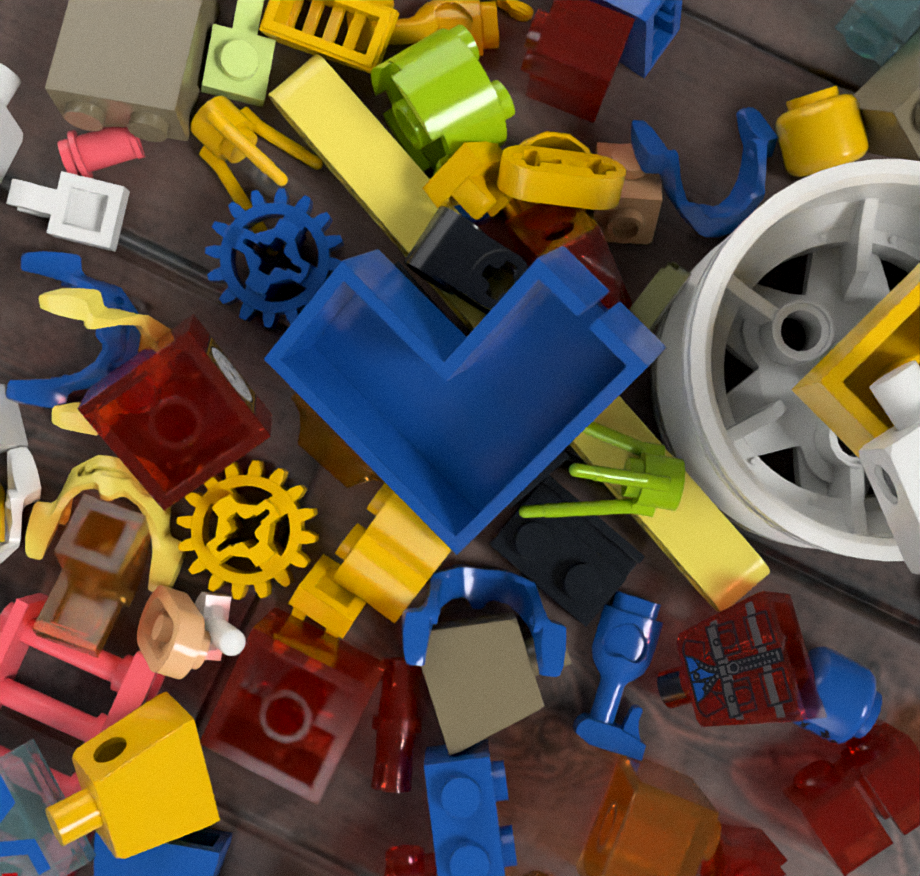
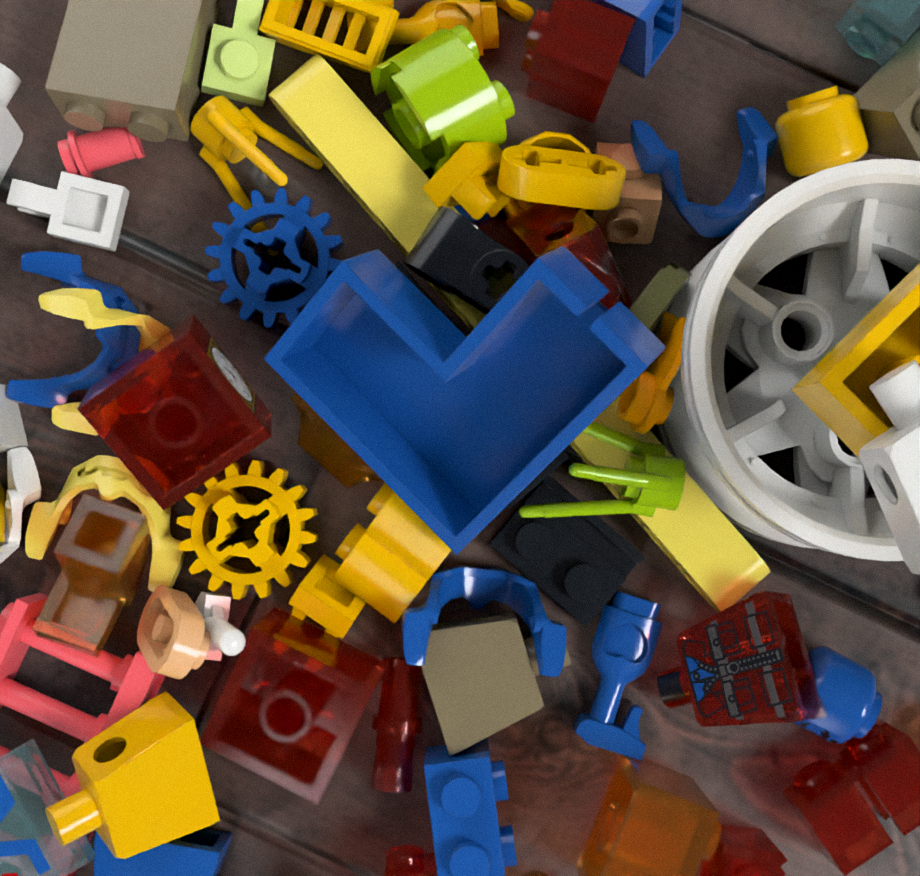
(649, 396): none -> light orange plate

